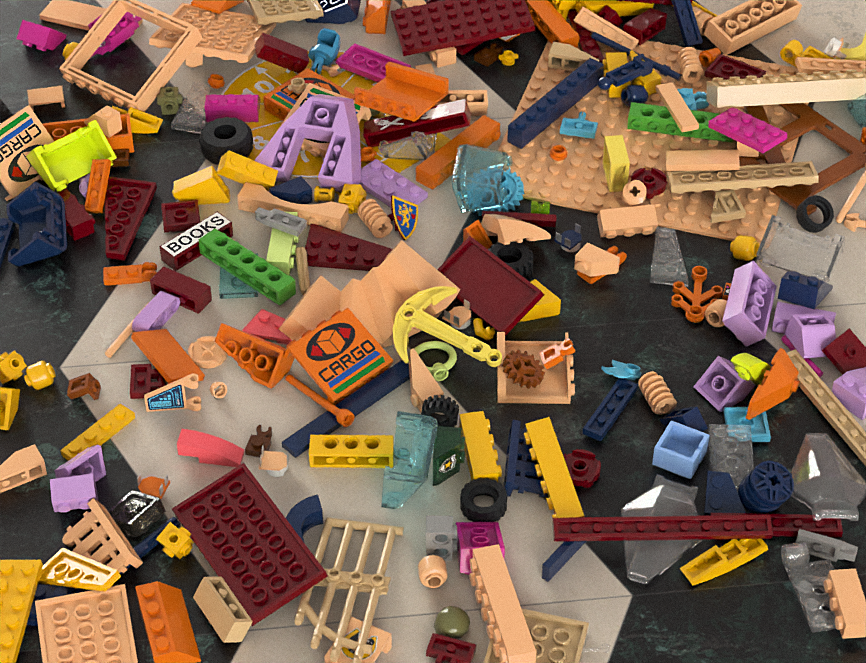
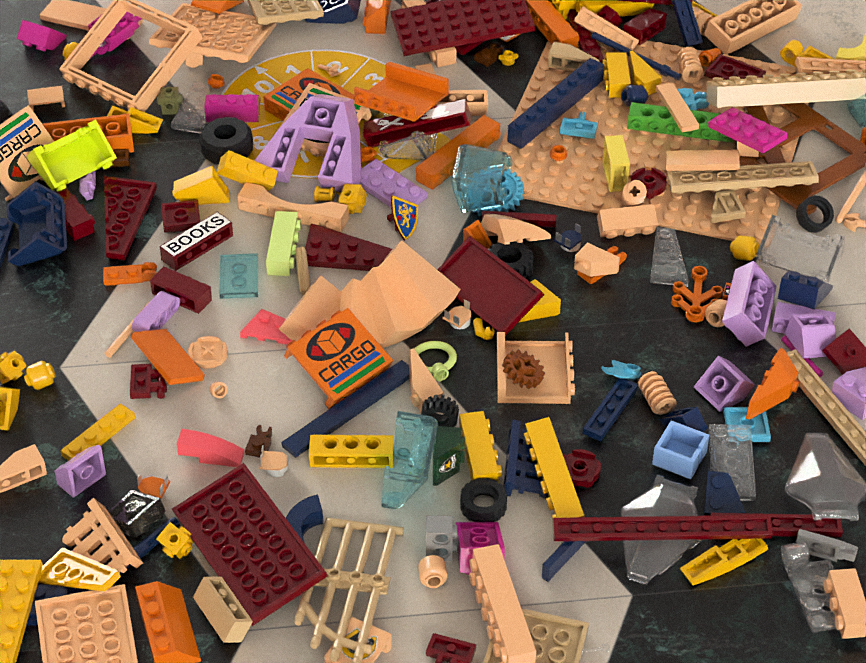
(72, 492): lavender slope -> none
(84, 385): dark orange bracket -> none
(97, 185): orange tile -> none
(108, 120): light nougat slope -> none
(174, 396): flag -> none
(247, 266): bright green brick -> none
(257, 356): orange wedge -> none
(281, 53): dark red brick -> none
(281, 220): light grey hinge -> none
(293, 191): dark blue slope -> none
(297, 85): tan plate -> none
(325, 50): dark azure piece -> none
(343, 416): orange piece -> none
(366, 62): dark pink plate -> none
(375, 218): light nougat piece -> none
(435, 327): light yellow piece -> none
(452, 622): olive hair -> none
(542, 208): clear neon green wheel -> none
(554, 354): orange plate -> none
(626, 72): dark blue plate -> none
(750, 367): neon yellow slope -> none
(766, 488): dark blue wheel -> none
(834, 47): white piece -> none

